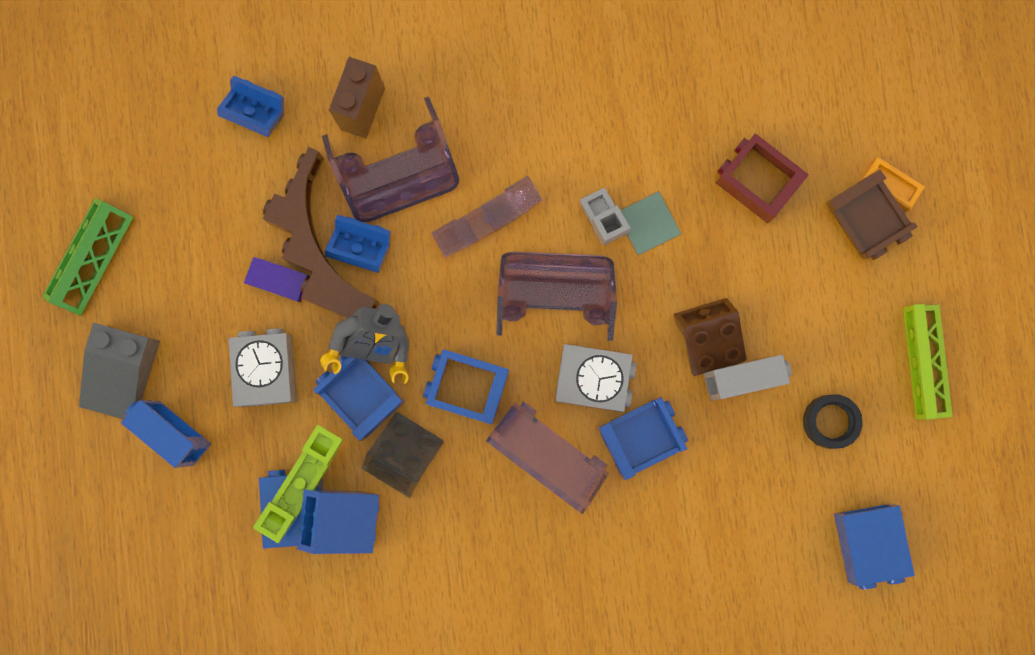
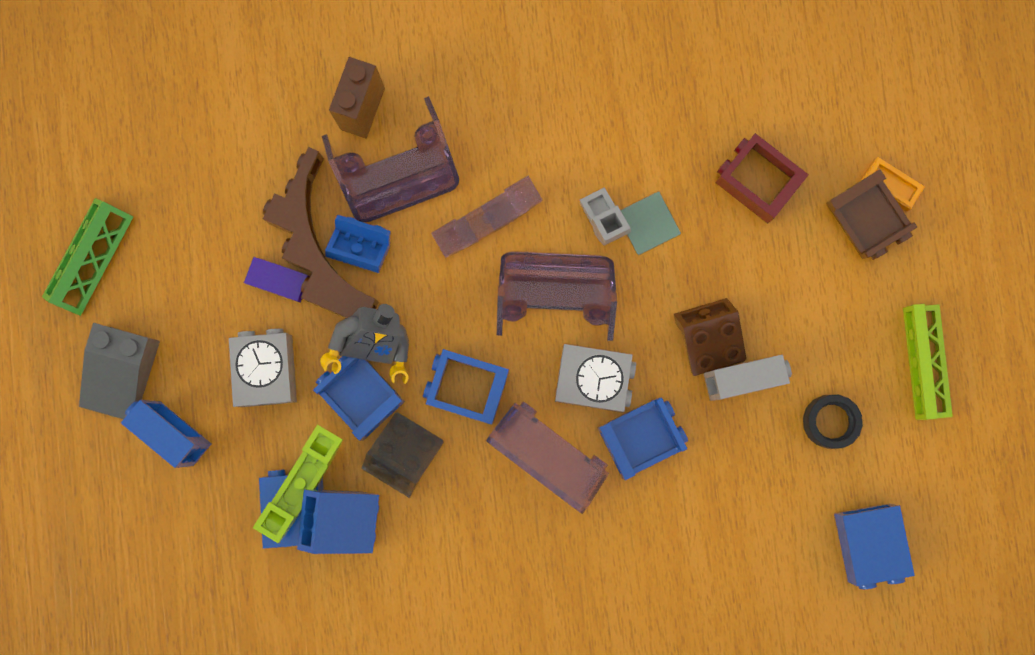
(252, 106): blue bracket -> none

